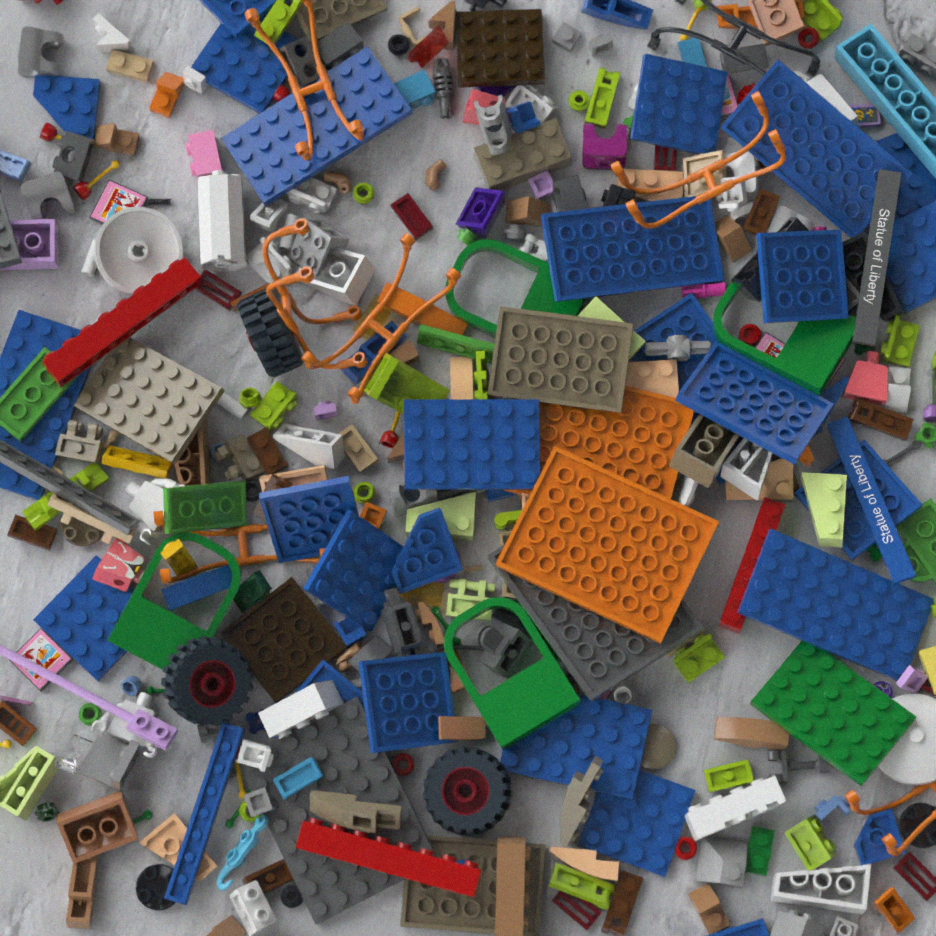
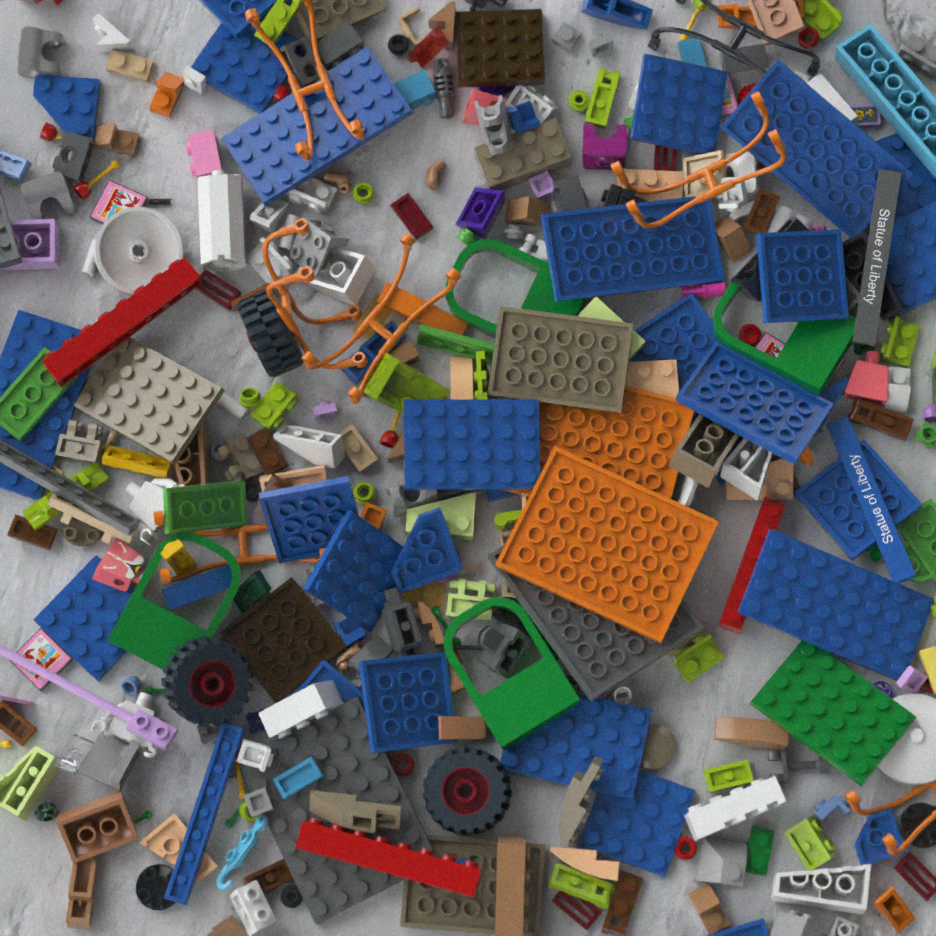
(85, 709): bright green plate -> none
(677, 347): light grey axle -> none
(827, 506): yellowish green wedge -> none
(915, 445): dark grey hinge -> none

